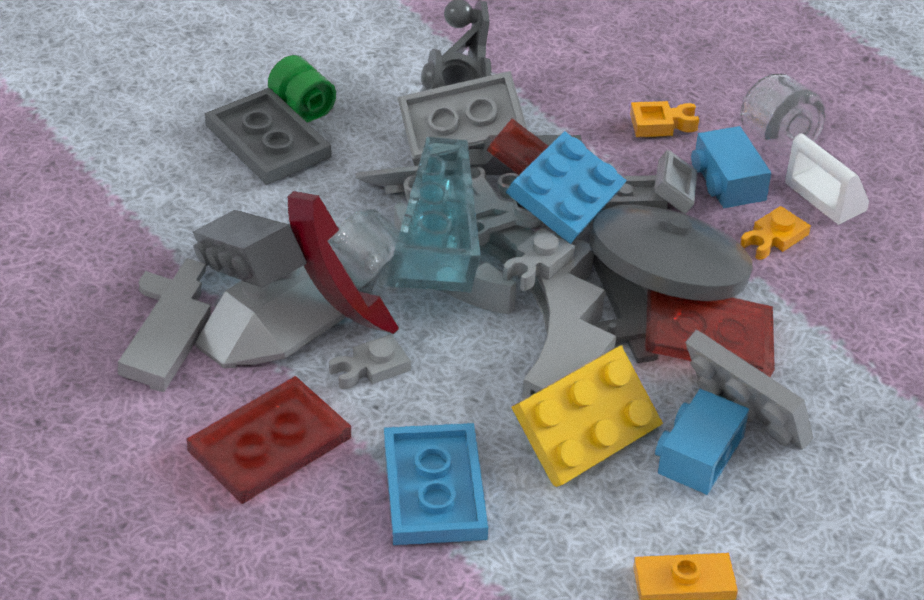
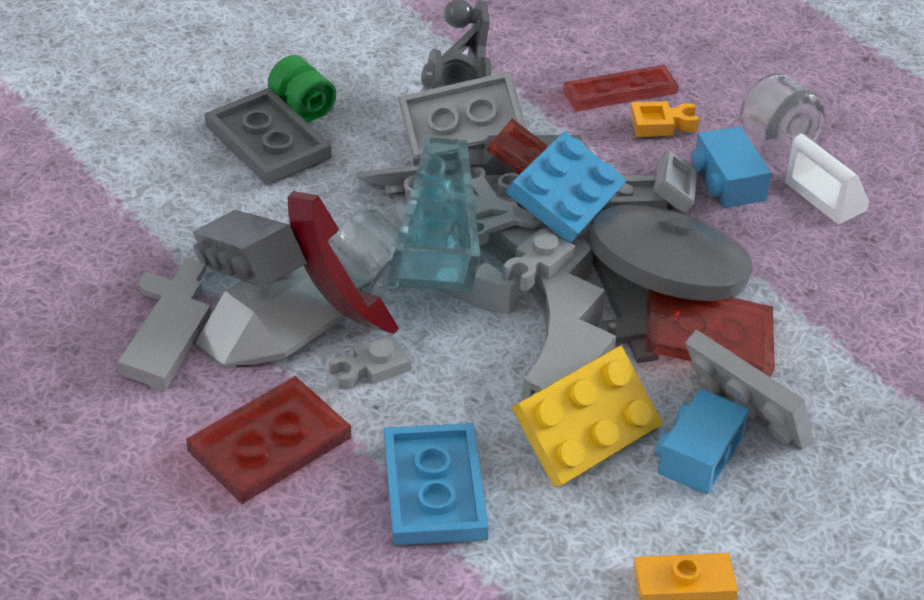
(620, 88): none -> clear red tile
(776, 229): light orange plate -> none

